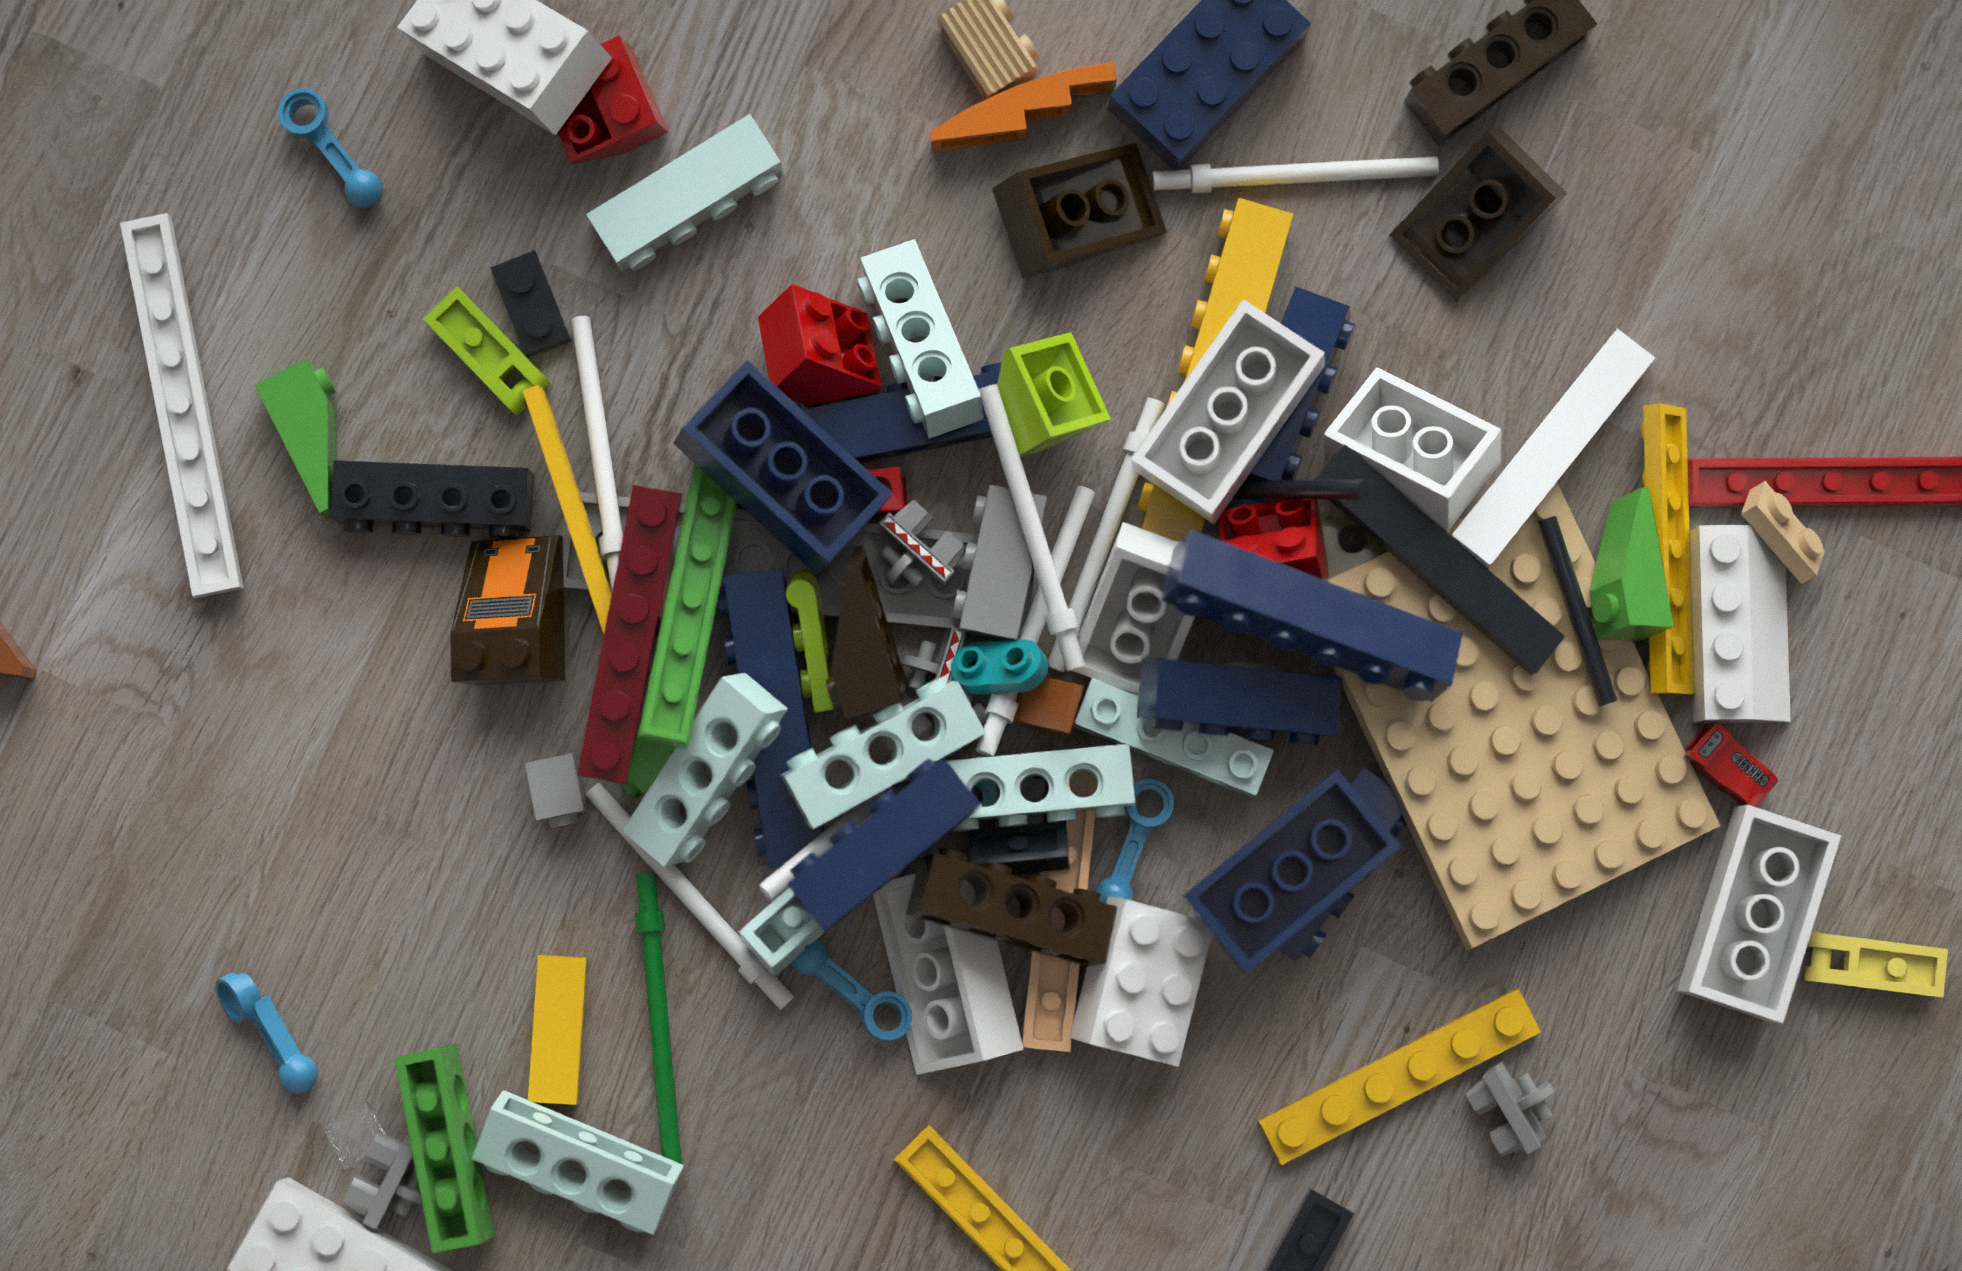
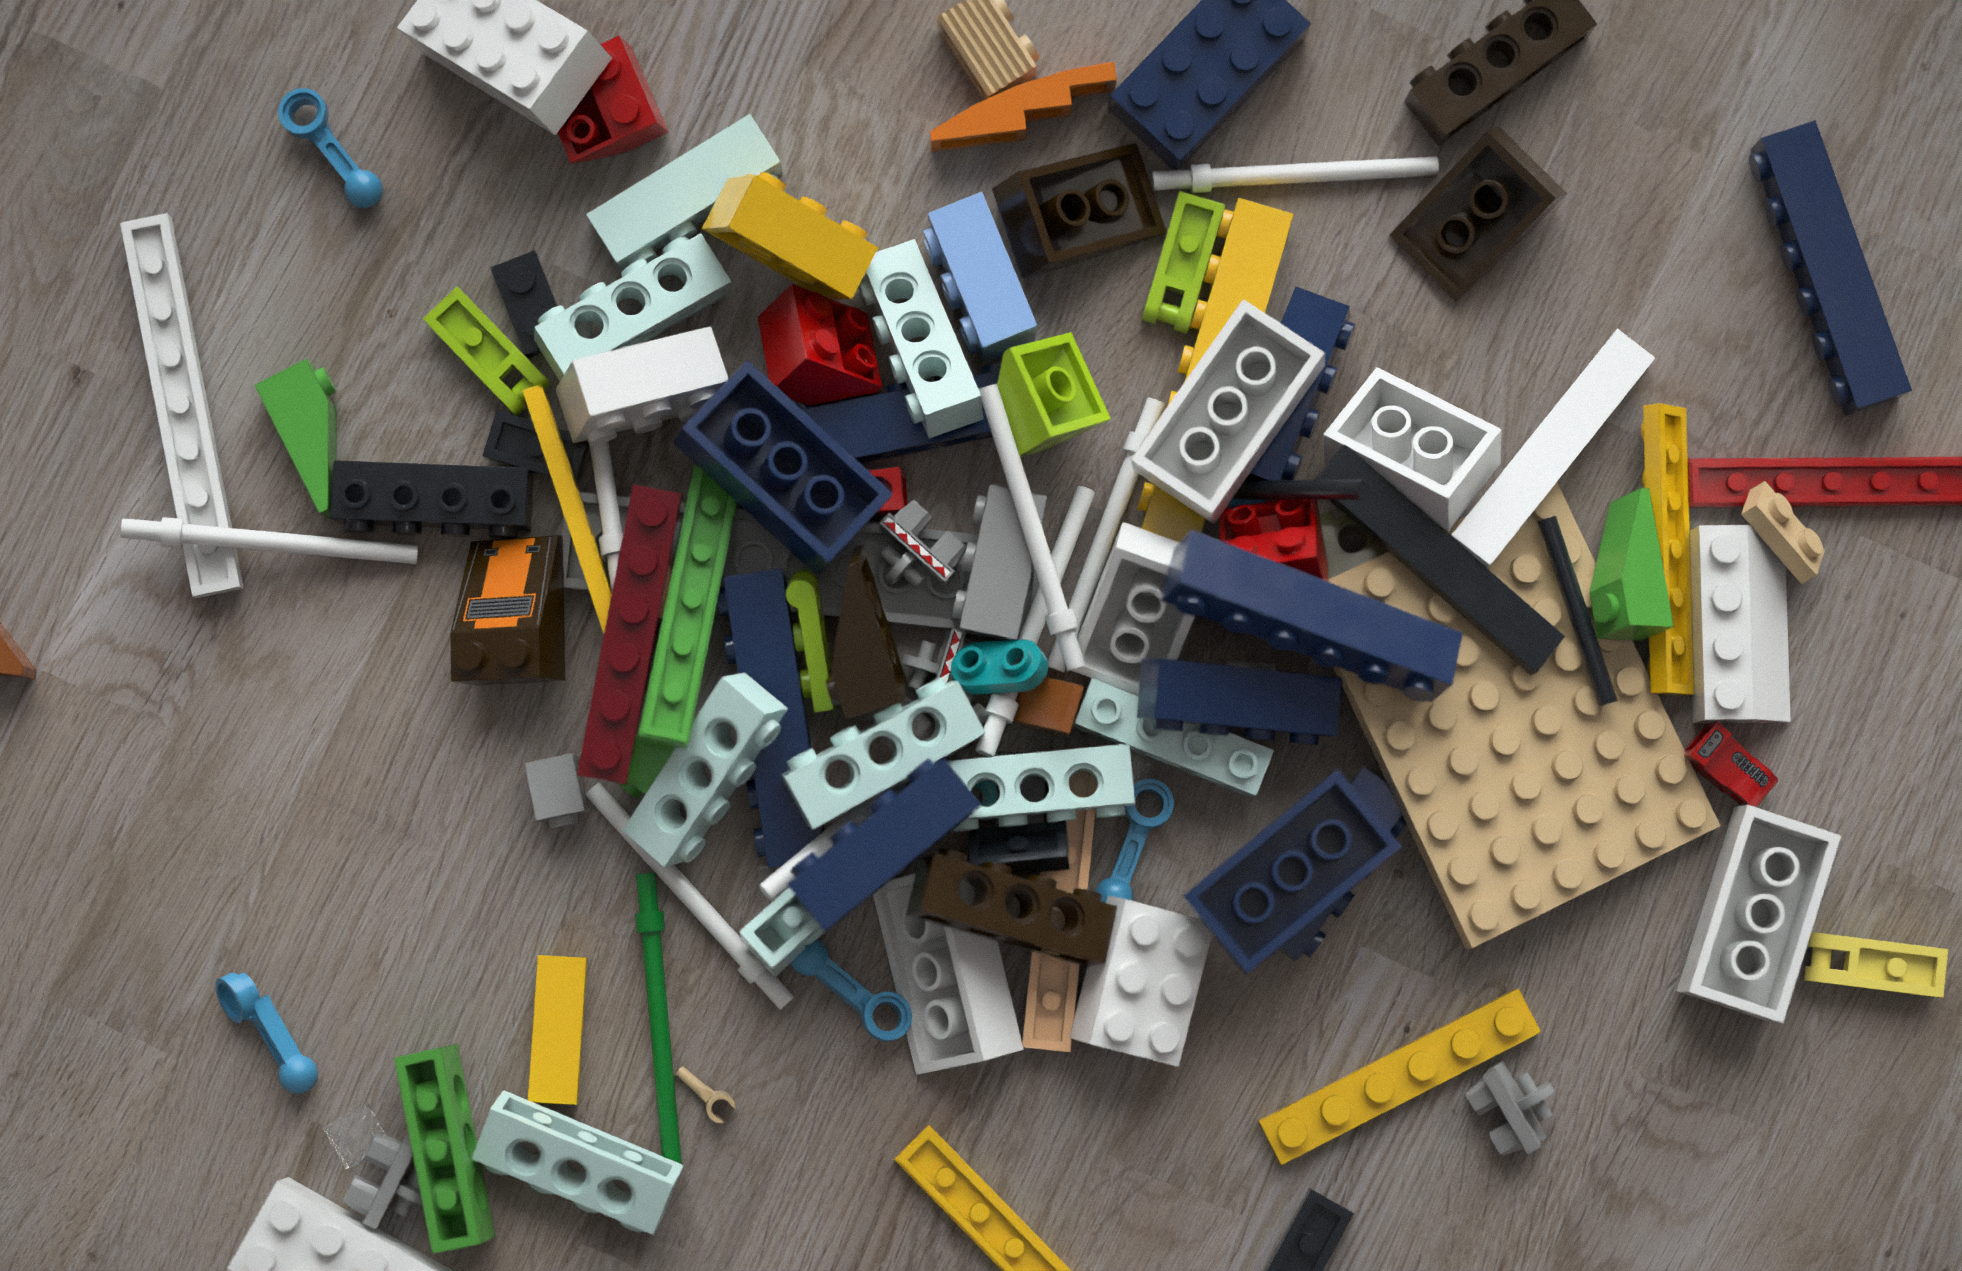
(173, 533): none -> white bar
(516, 444): none -> black plate
(640, 385): none -> white brick
(685, 258): none -> light aqua brick
(704, 1092): none -> tan hand
(791, 235): none -> yellow brick
(979, 278): none -> light blue brick
(1184, 260): none -> lime plate
(1828, 268): none -> dark blue brick

